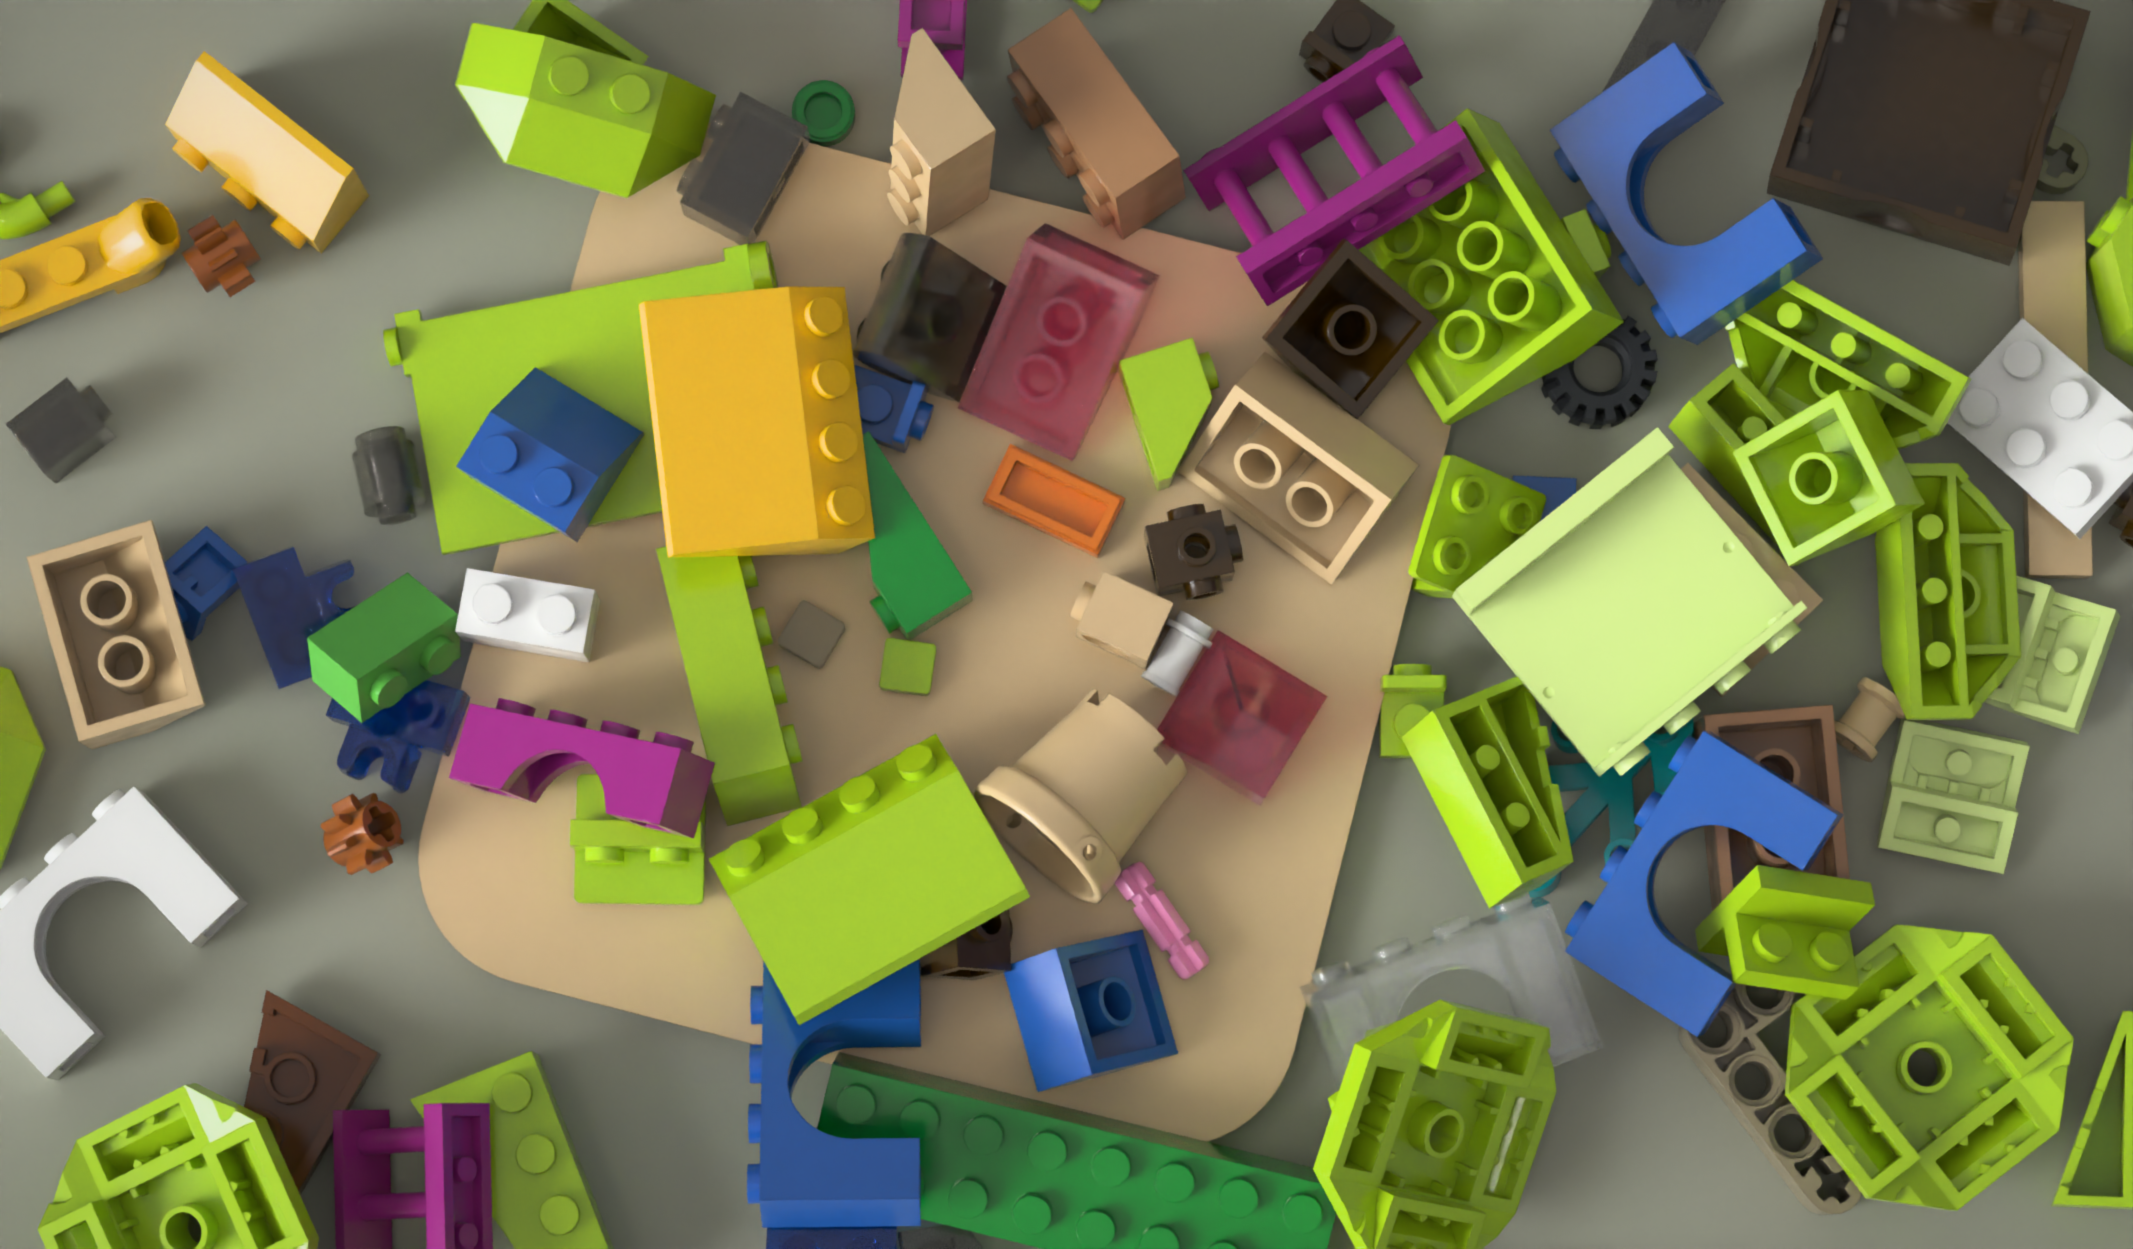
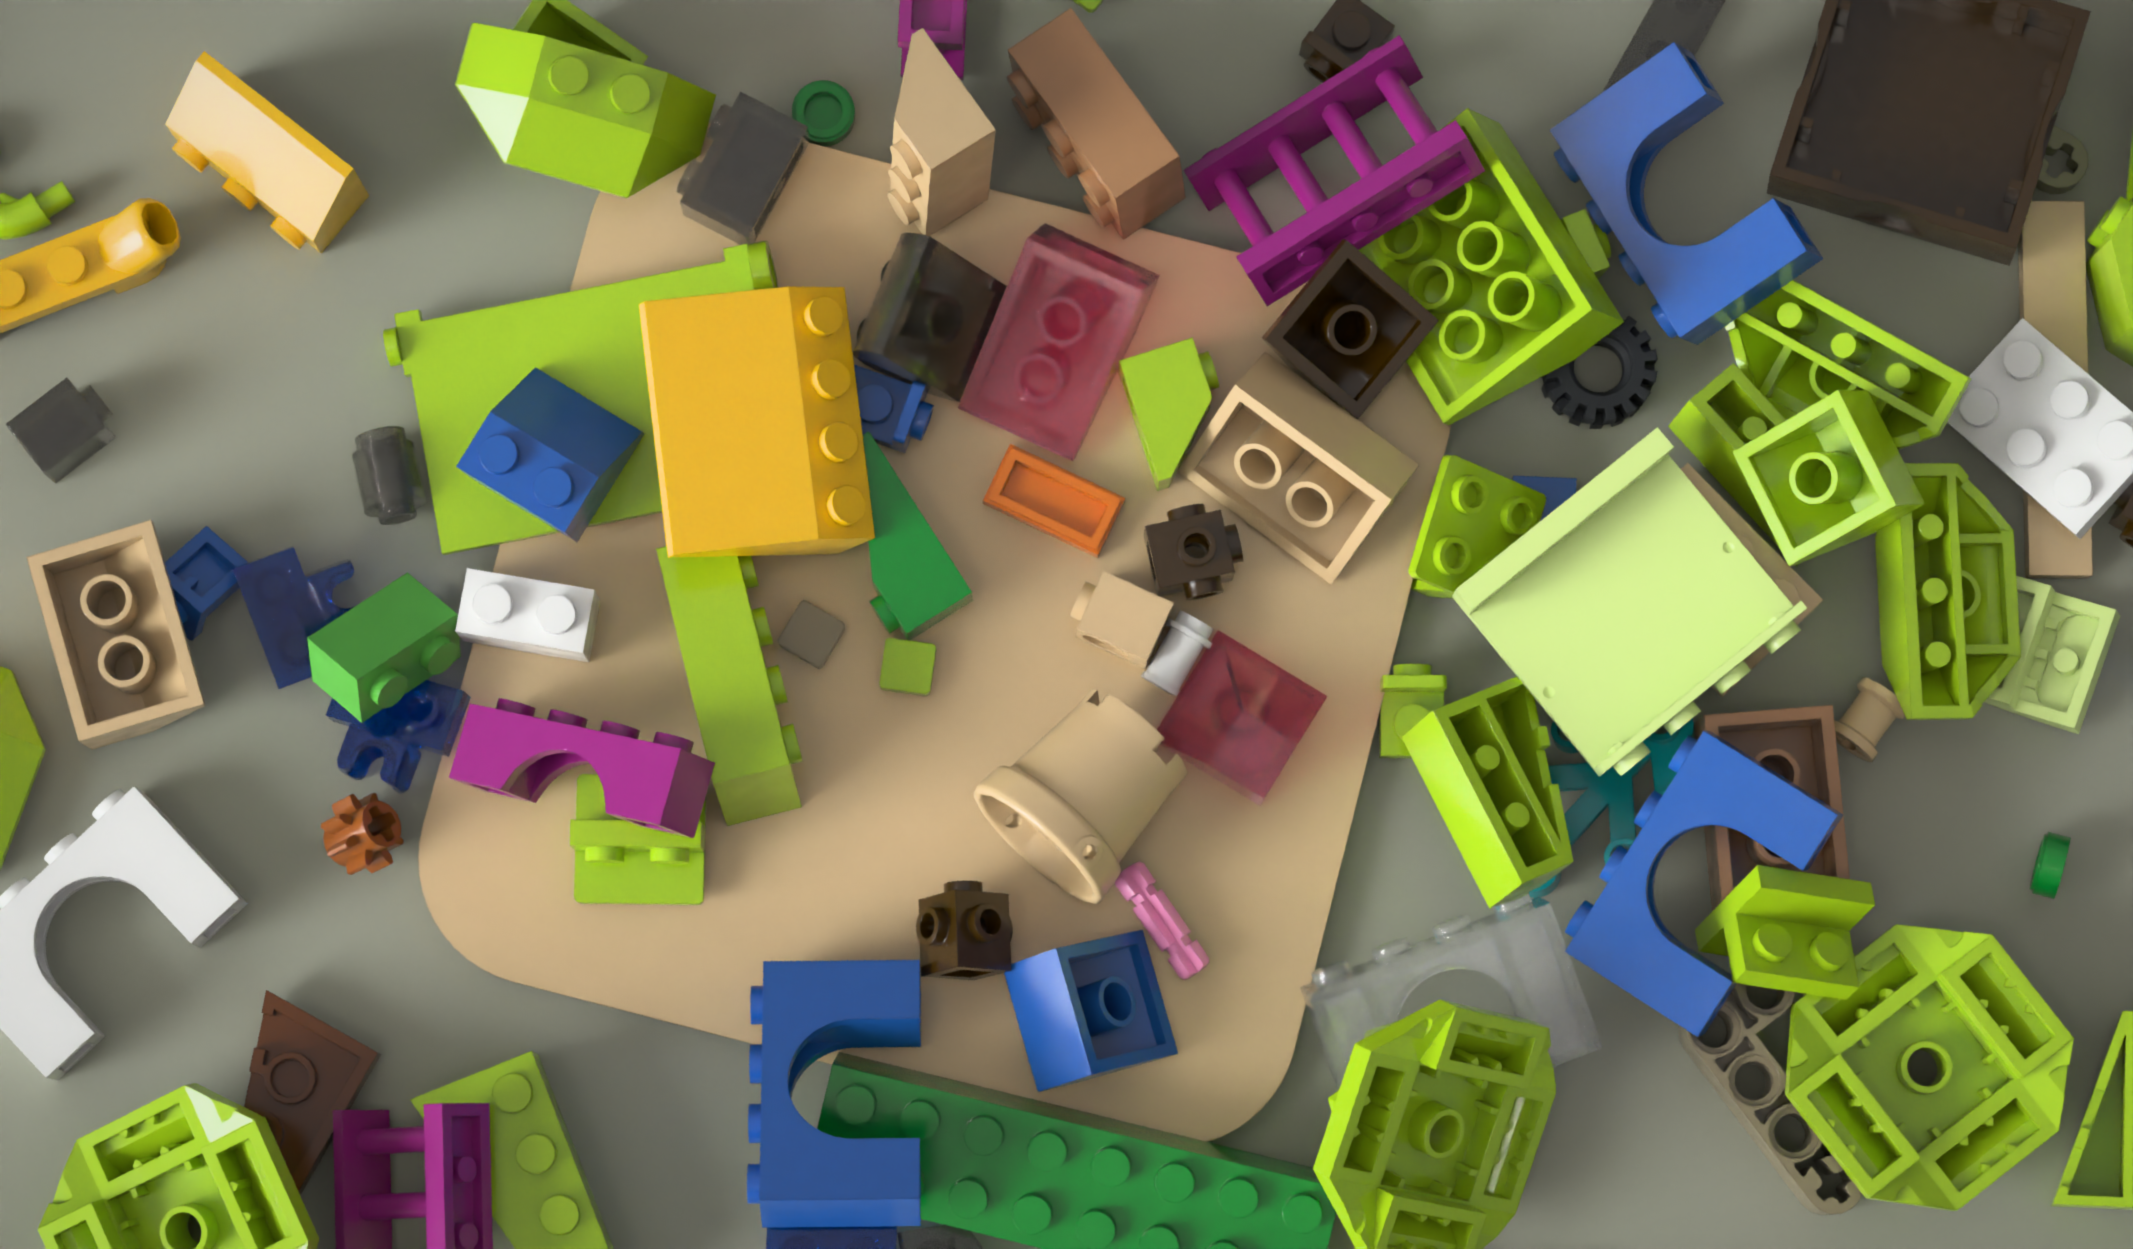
(221, 256): dark orange gear -> none
(868, 878): lime slope -> none
(1952, 795): yellowish green slope -> none
(2049, 864): none -> green tile

